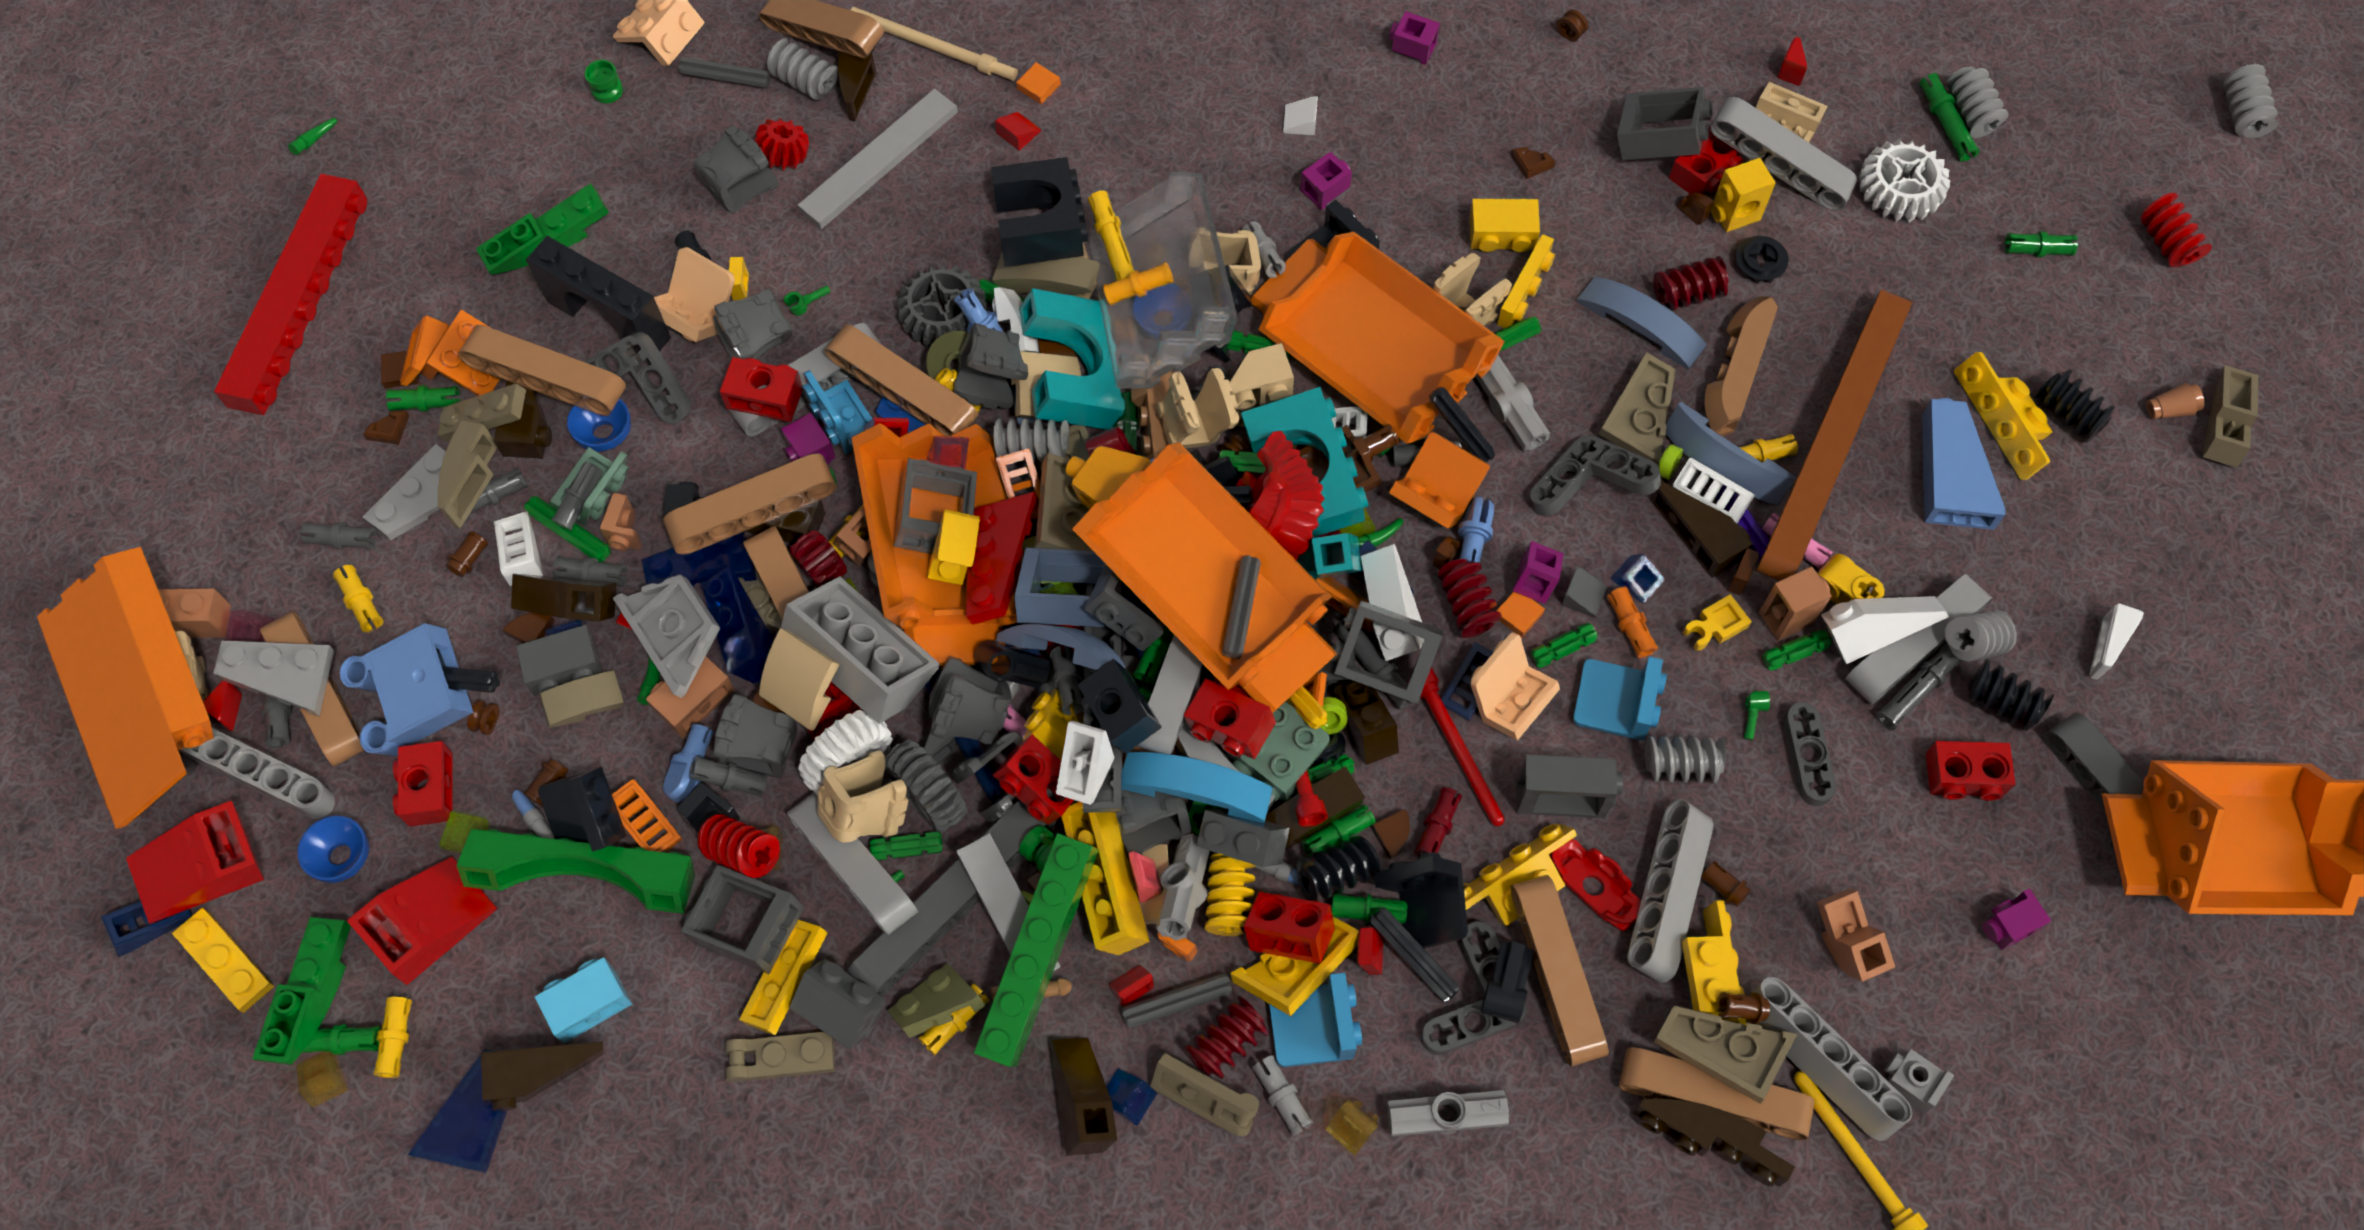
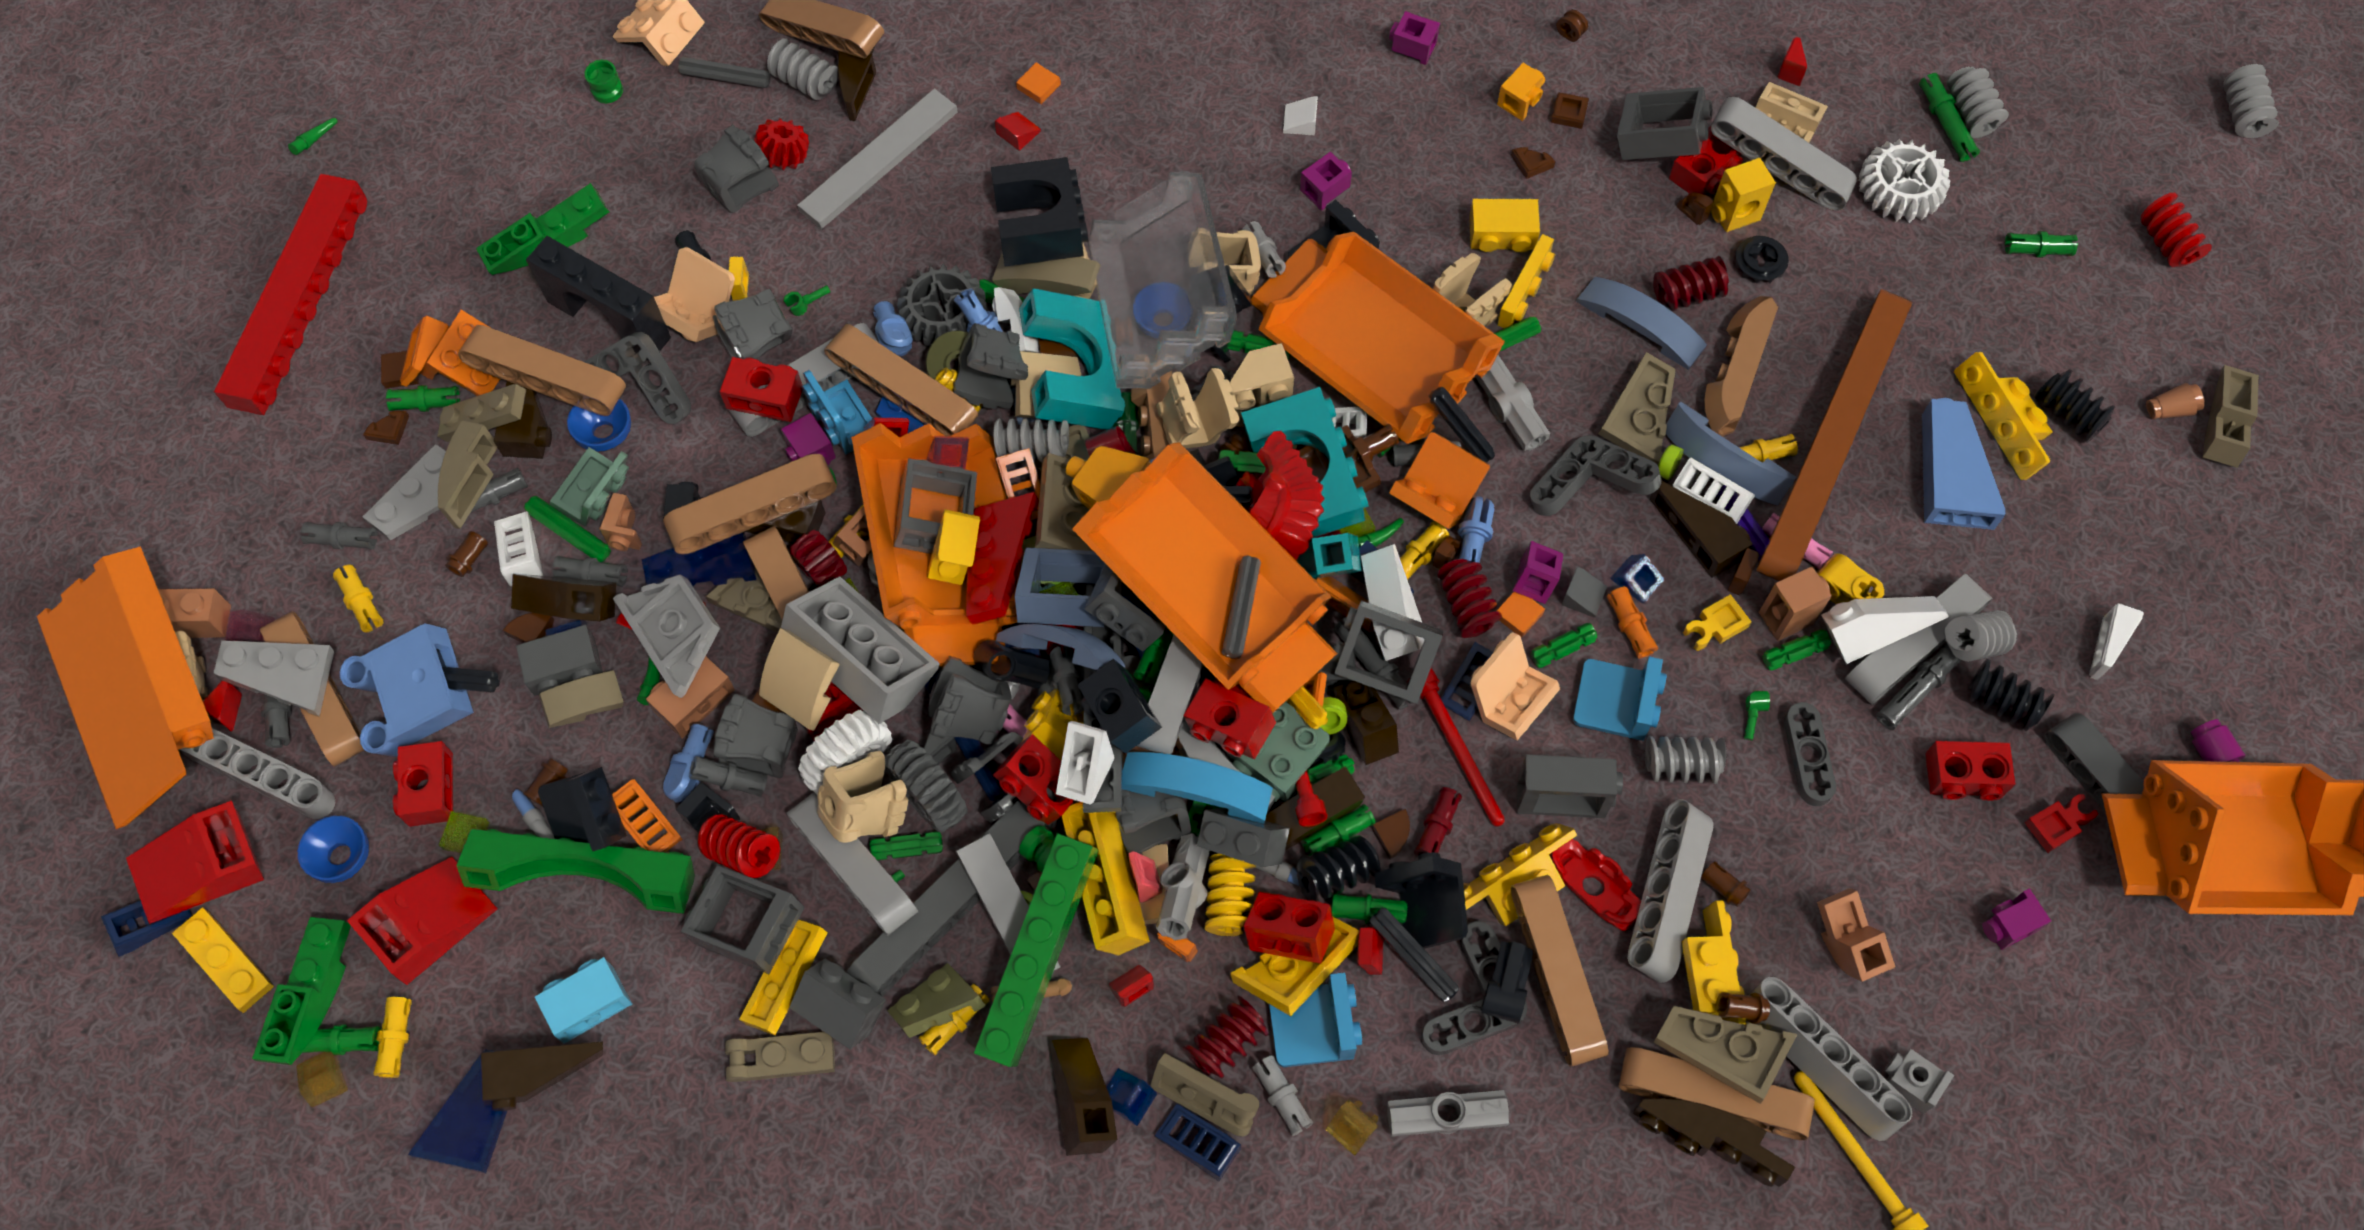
(483, 718): reddish brown bush -> none
(577, 495): dark grey axle -> none
(742, 632): clear blue slope -> none
(892, 329): none -> medium blue arm
(985, 63): tan bar -> none
(1109, 229): yellow pin -> none
(1138, 283): light orange pin -> none
(1176, 1000): dark grey axle -> none
(1225, 1159): none -> dark blue slope
(1420, 551): none -> yellow pin
(1521, 90): none -> light orange brick
(1570, 110): none -> reddish brown tile
(2059, 824): none -> red plate
(2216, 743): none -> magenta brick

